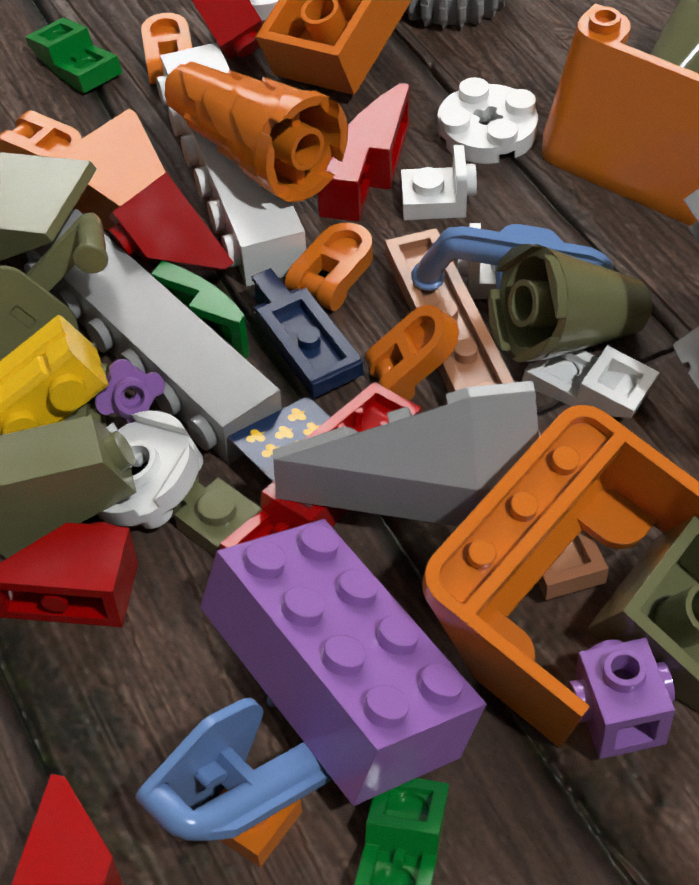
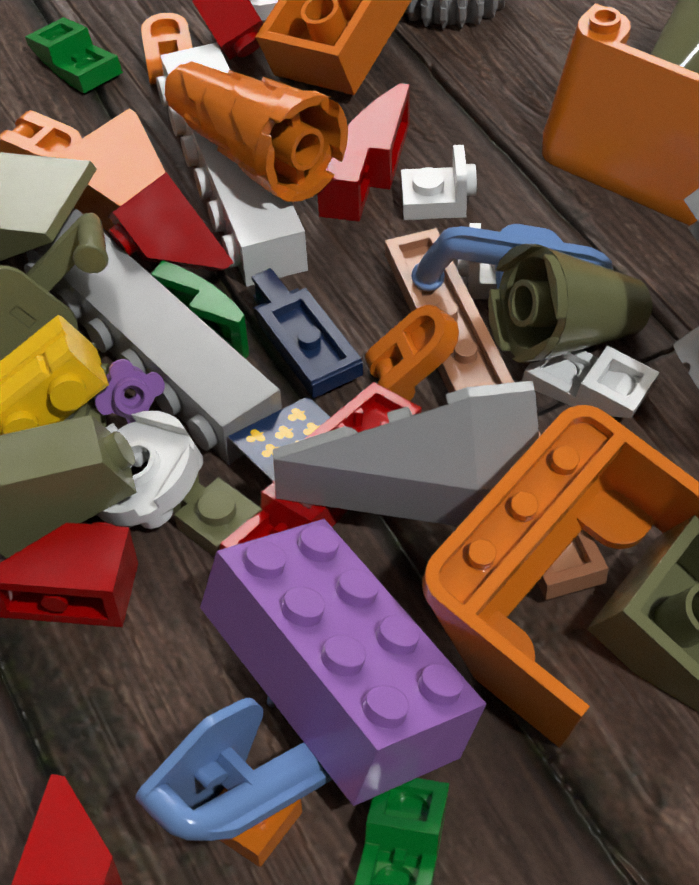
(342, 251): orange plate -> none
(509, 114): white plate -> none
(626, 696): medium lavender brick -> none

